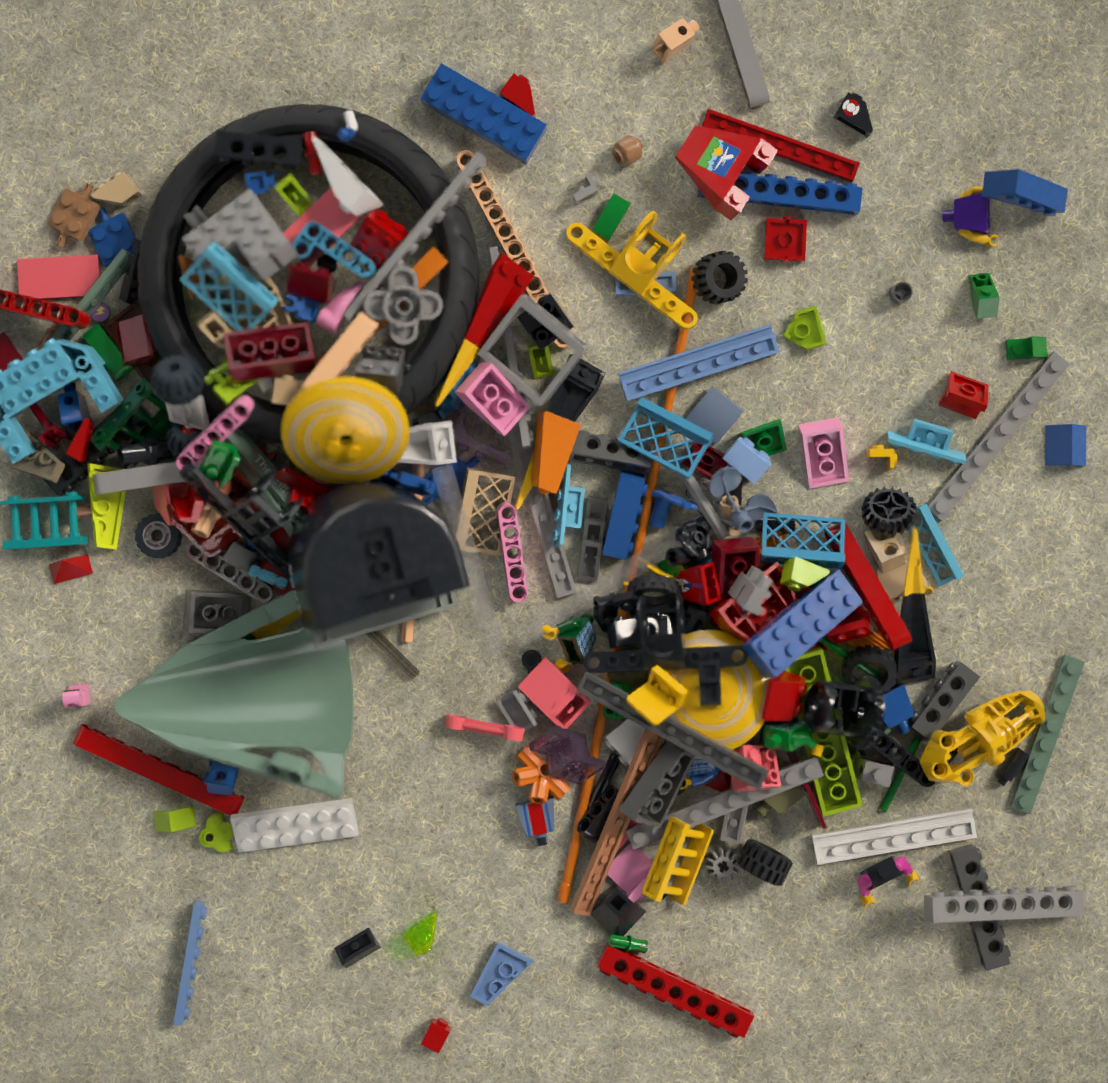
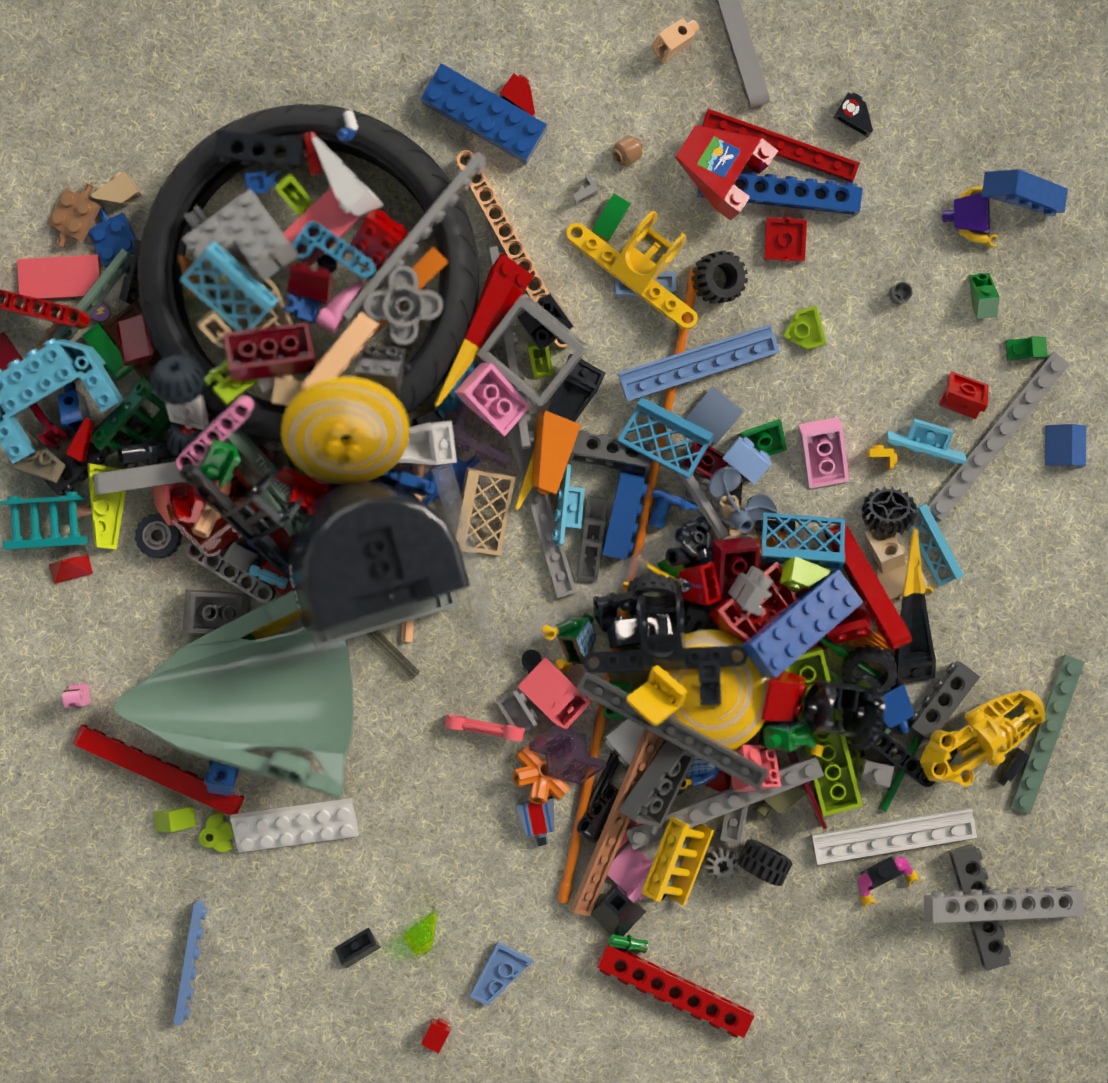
(515, 561): bright pink beam -> none

